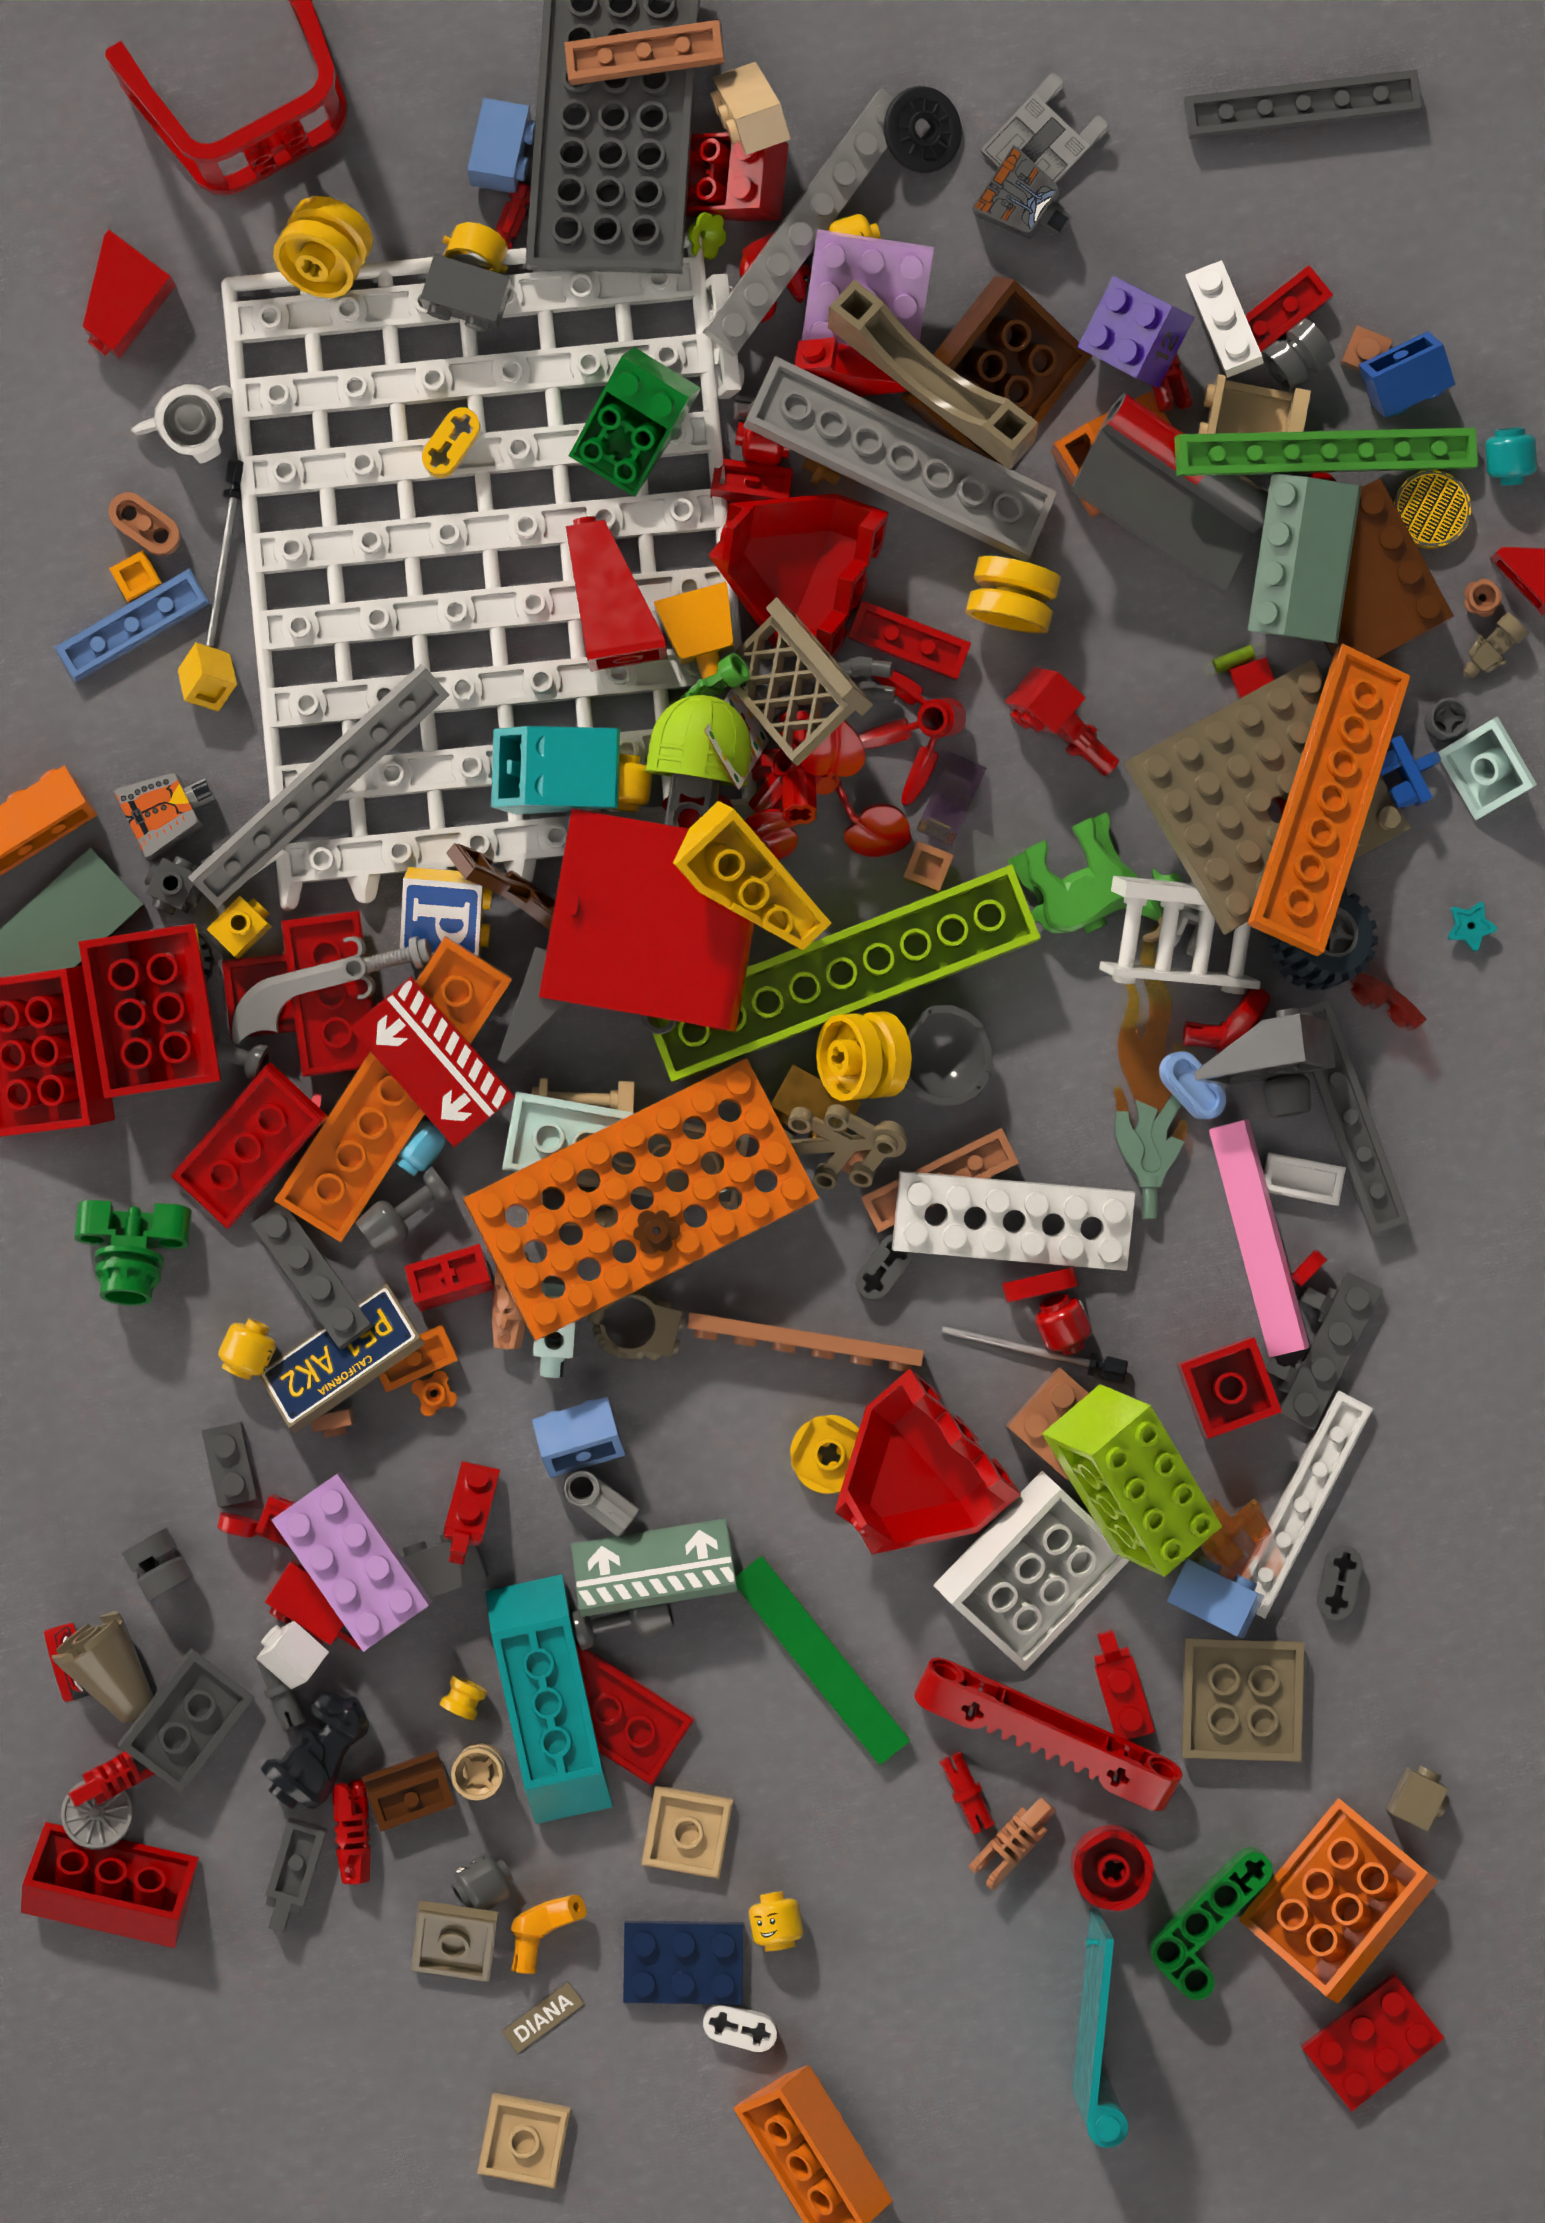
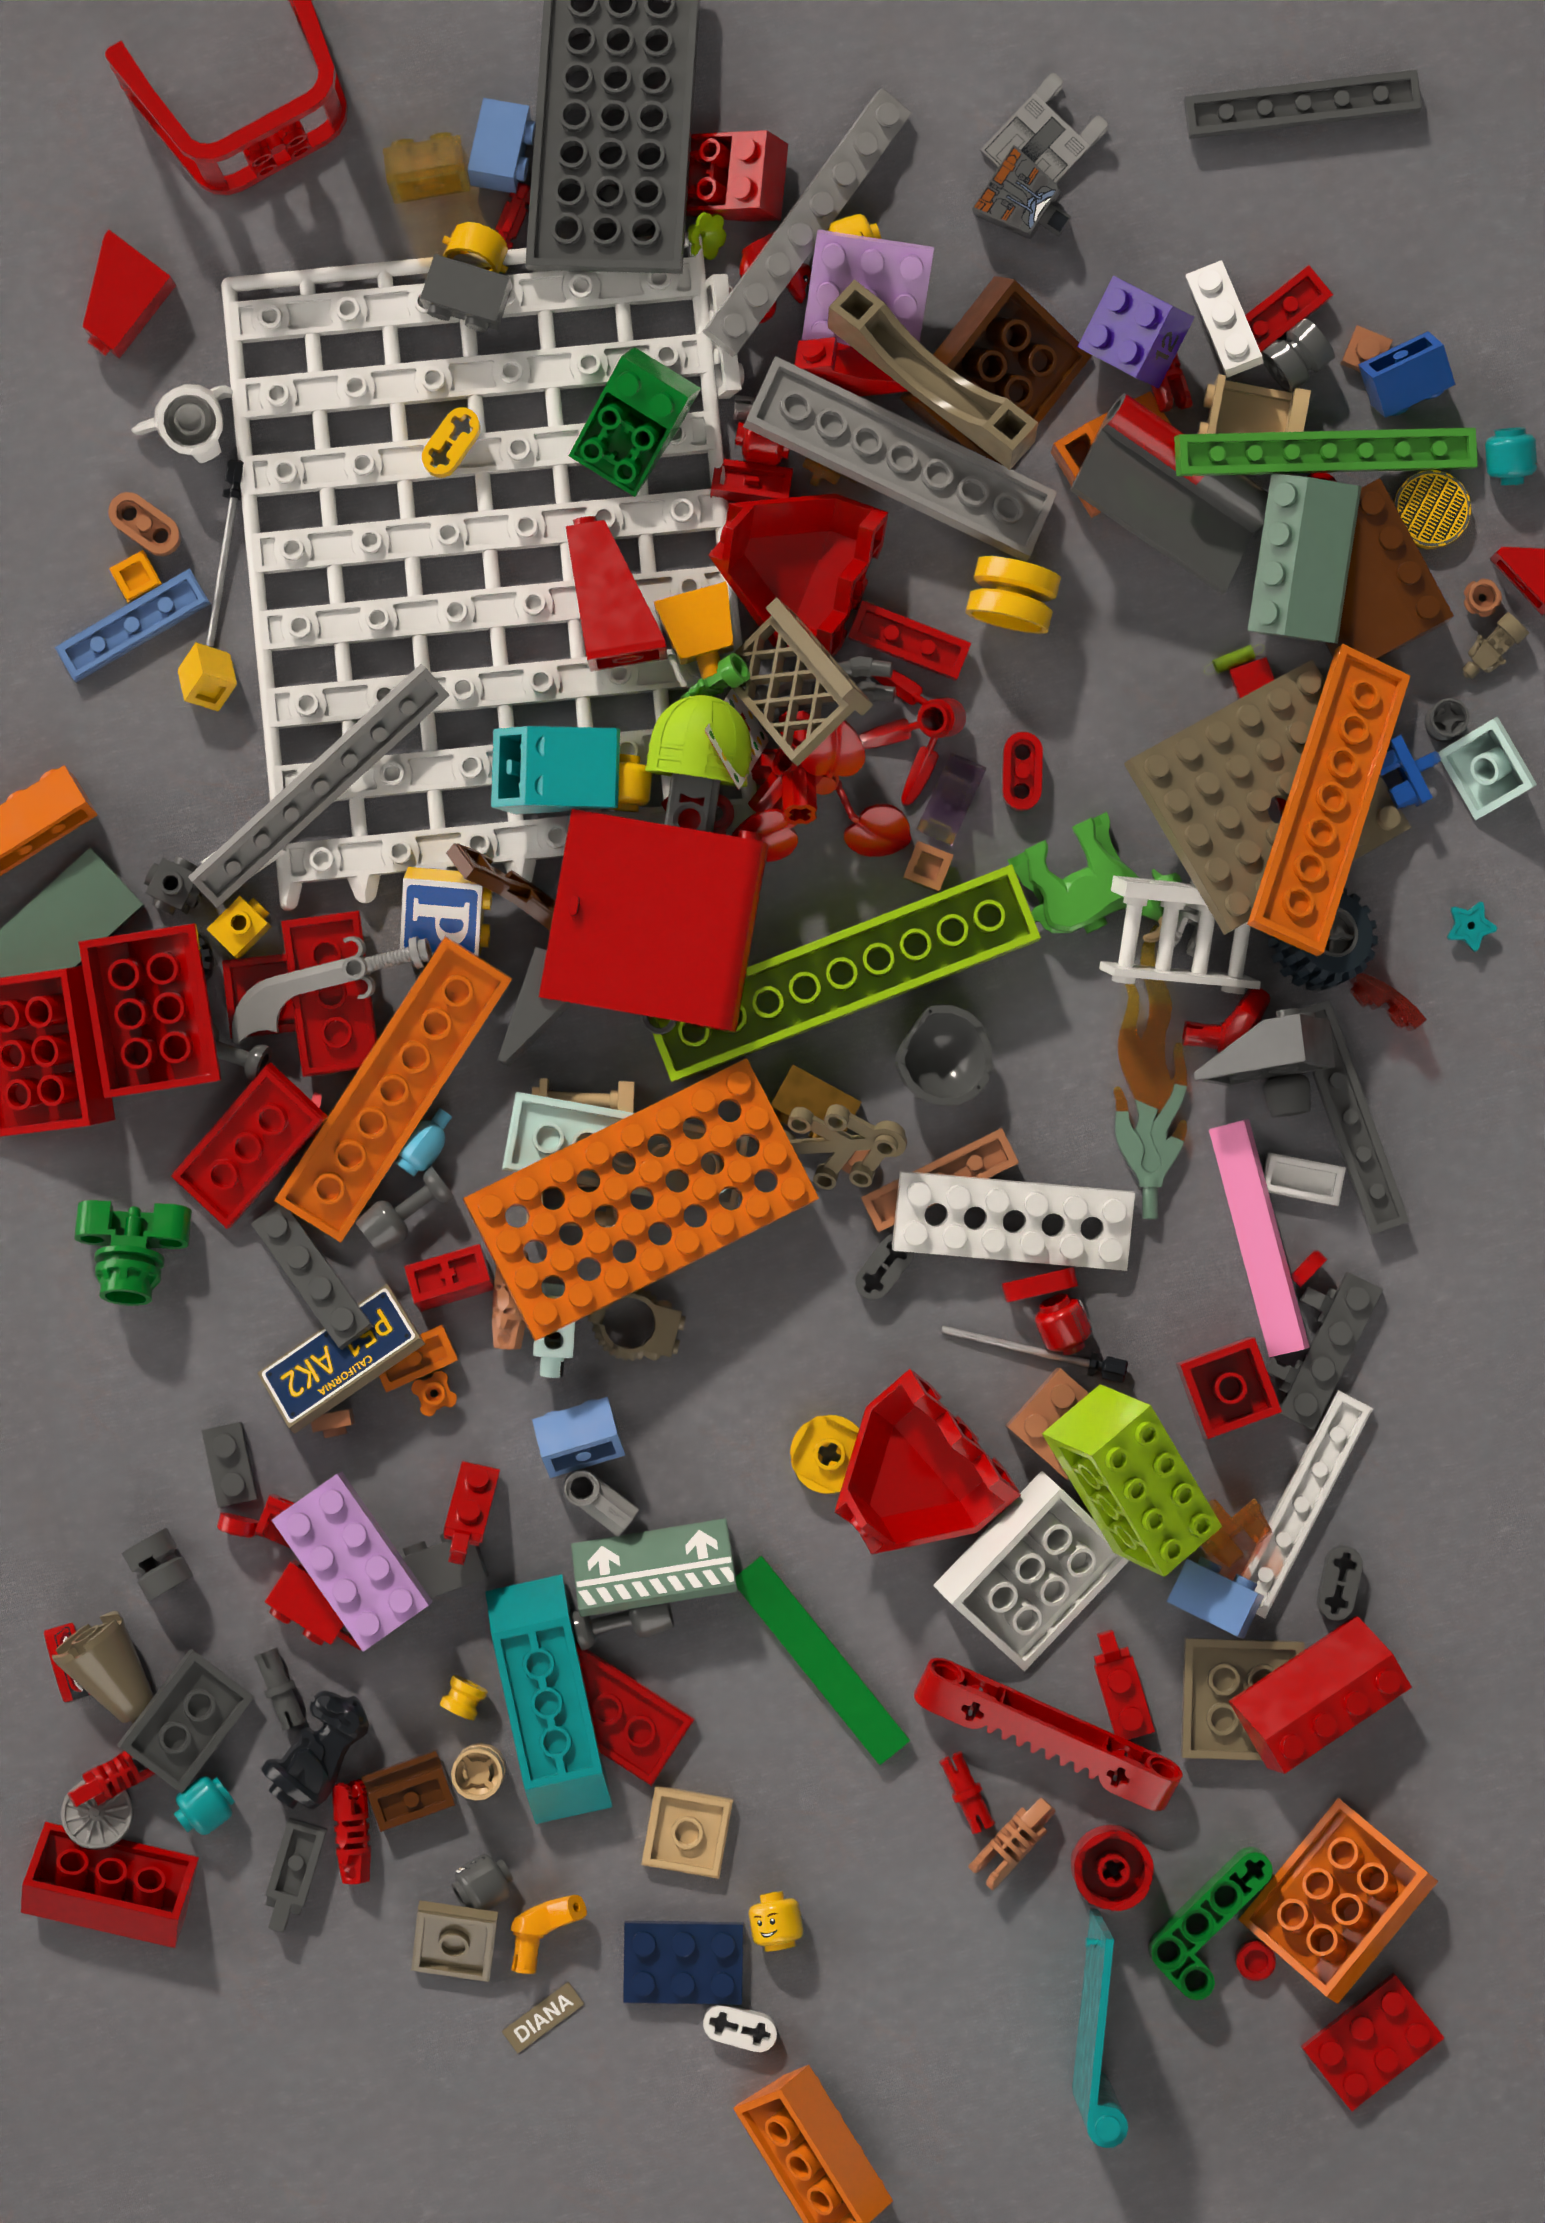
(163, 811): torso -> none
(204, 1805): none -> teal head
(247, 1349): yellow head -> none
(291, 1654): white brick -> none
(323, 246): yellow wheel -> none
(426, 168): none -> clear yellow slope
(432, 1061): red tile -> none
(523, 2140): tan tile -> none
(644, 52): nougat plate -> none
(652, 1242): reddish brown plant -> none
(739, 872): yellow wedge -> none
(749, 108): tan brick -> none
(787, 1339): nougat plate -> none
(863, 1056): yellow wheel -> none
(900, 133): black wheel -> none
(1022, 772): none -> red plate
(1048, 704): red brick -> none
(1199, 1098): light blue tile -> none
(1255, 1960): none -> red tile
(1319, 1695): none -> red slope
(1419, 1797): dark tan brick -> none

